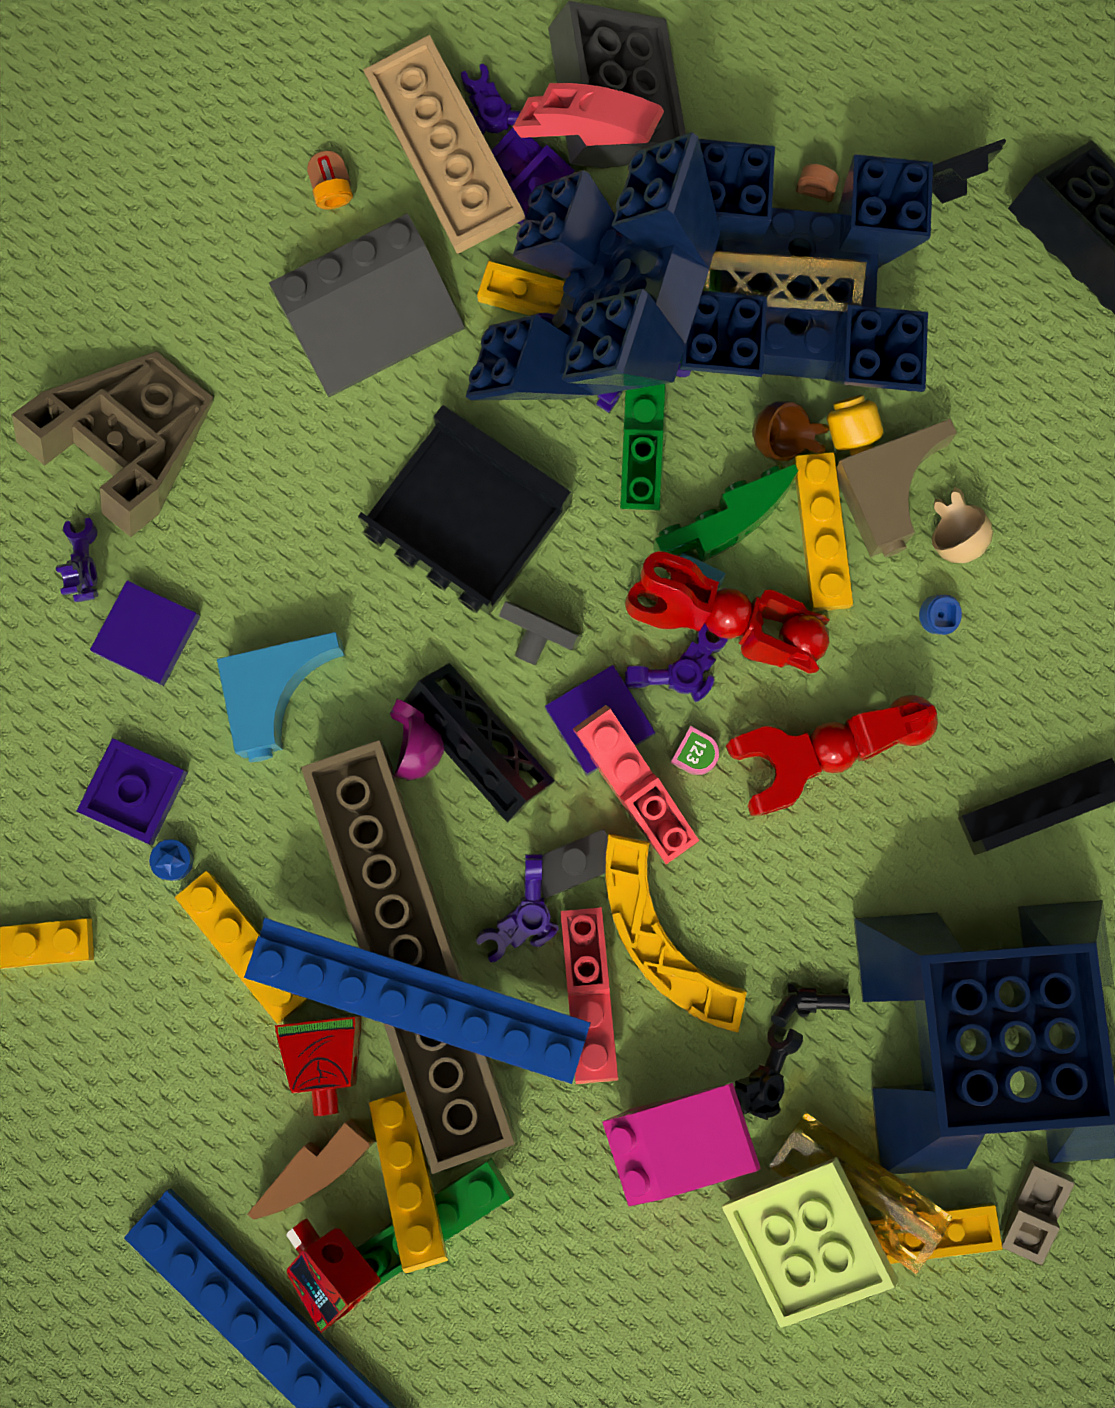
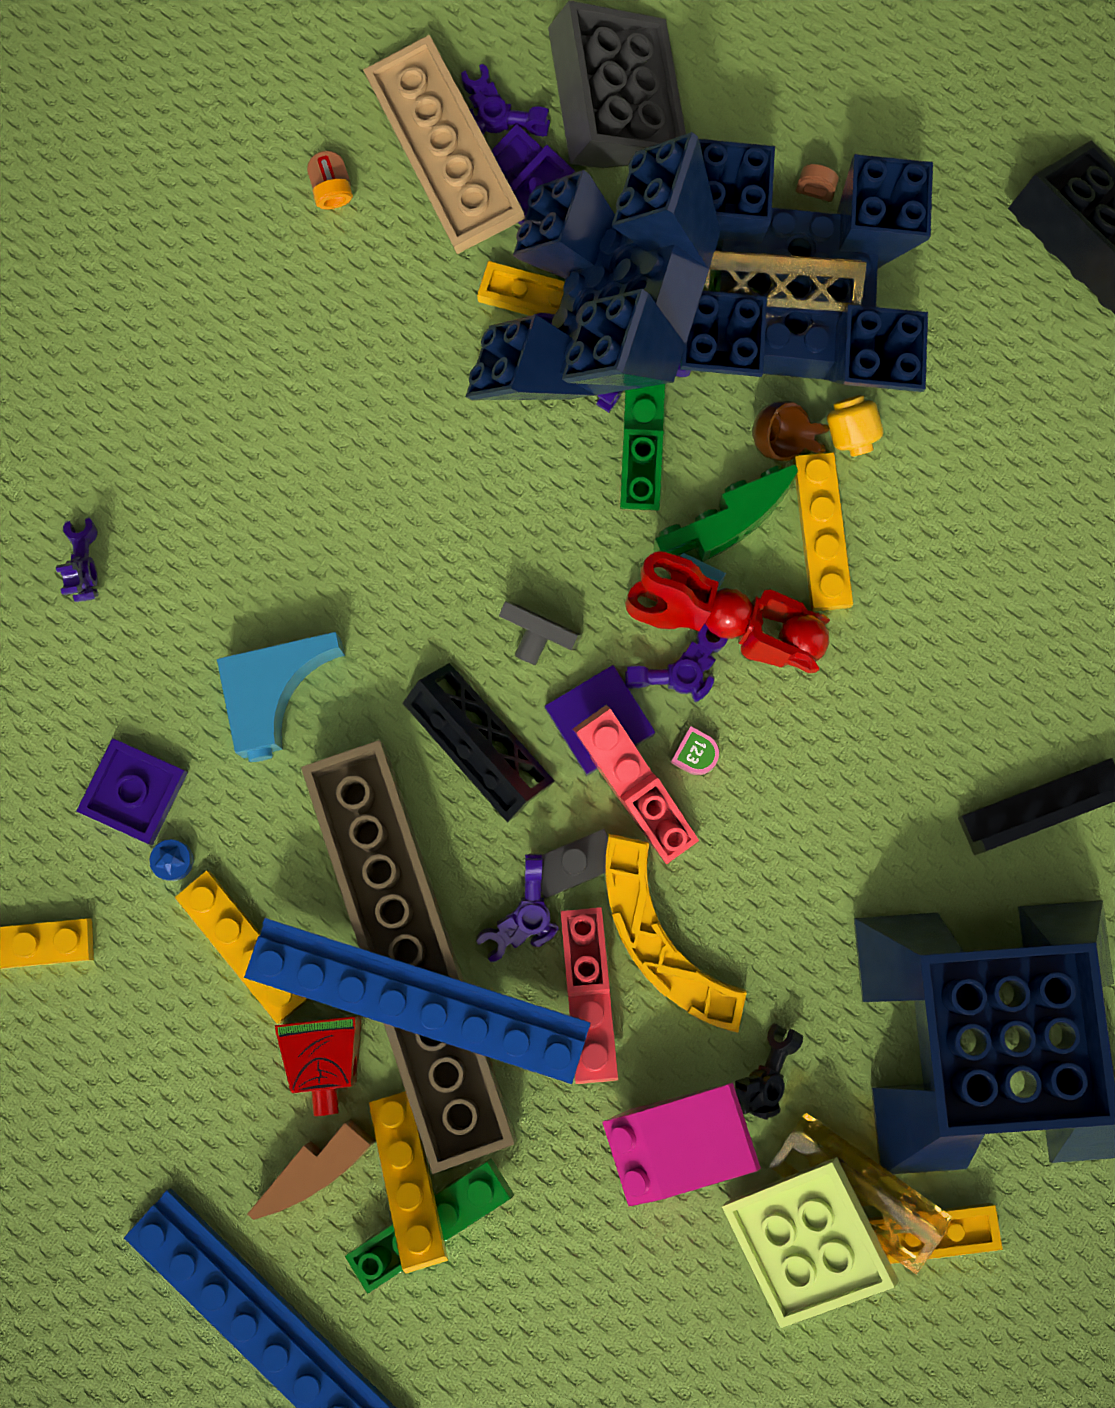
(131, 422): dark tan wedge -> none
(145, 633): dark purple tile -> none
(328, 1273): red torso -> none
(367, 305): dark grey slope -> none
(420, 745): magenta piece -> none
(467, 512): black panel -> none
(591, 112): coral slope -> none
(806, 1002): black piece -> none
(831, 747): red piece -> none
(879, 485): dark tan arch -> none
(940, 614): blue tile -> none
(952, 174): black piece -> none
(963, 530): tan piece -> none
(1035, 1212): dark tan slope -> none

